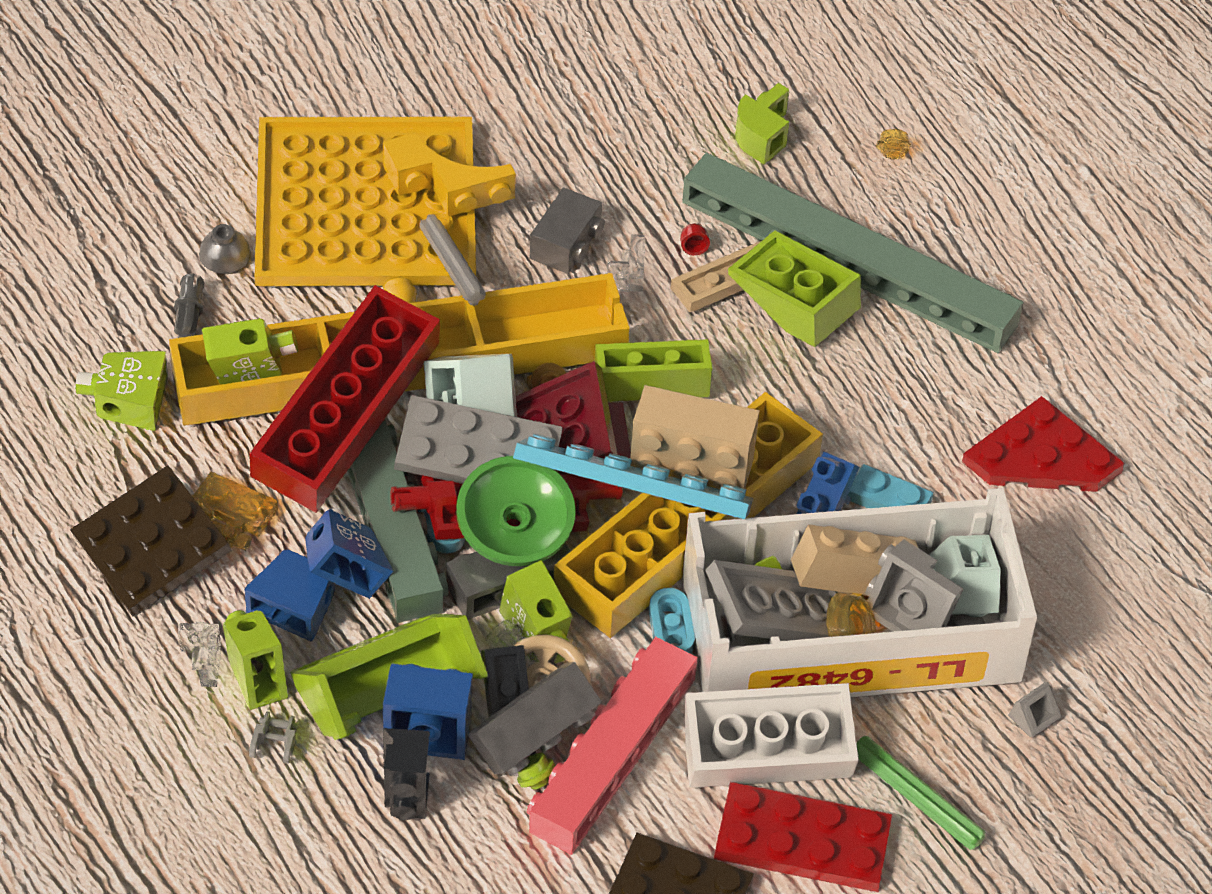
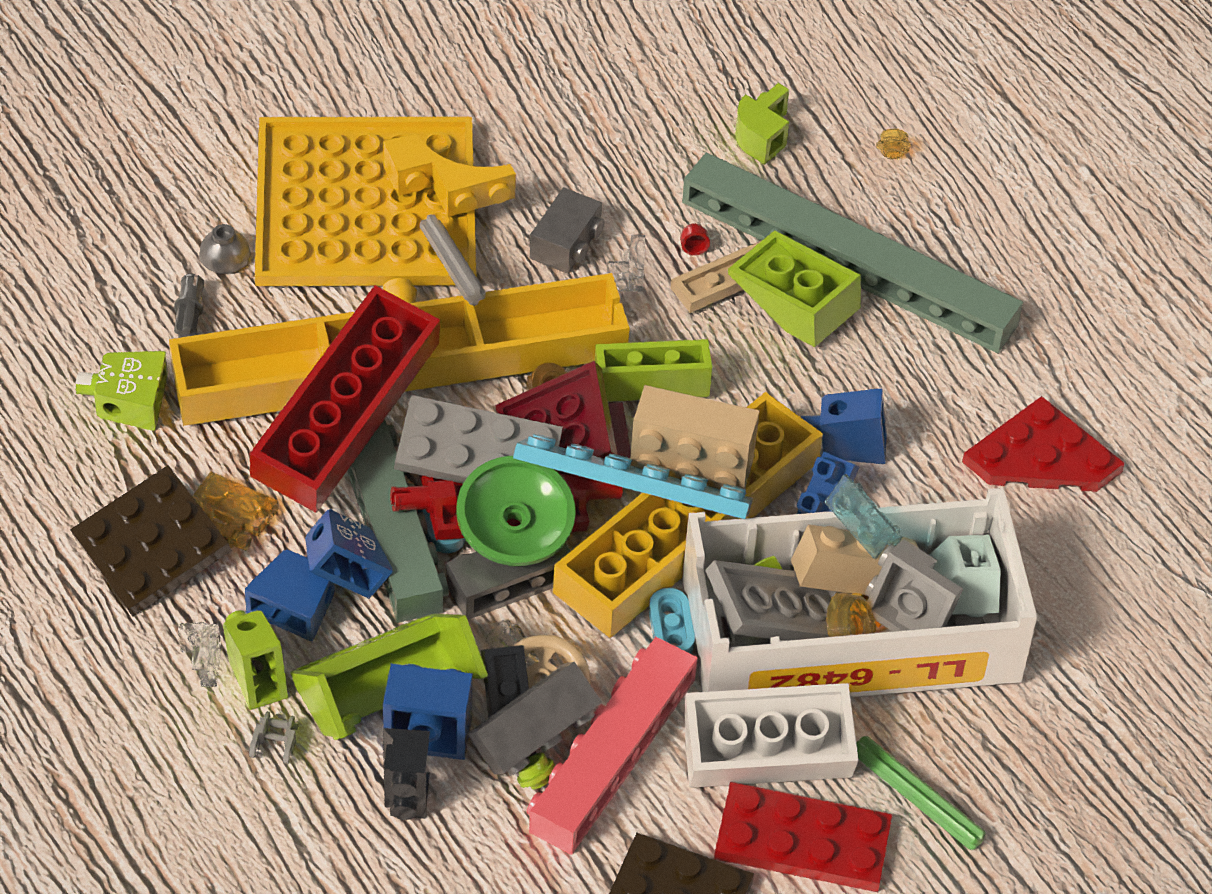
(246, 350): lime torso -> none
(473, 382): light aqua slope -> none
(536, 604): lime torso -> none
(853, 425): none -> blue torso
(862, 517): none -> clear light blue hinge
(878, 489): medium azure plate -> none
(1036, 710): light grey slope -> none

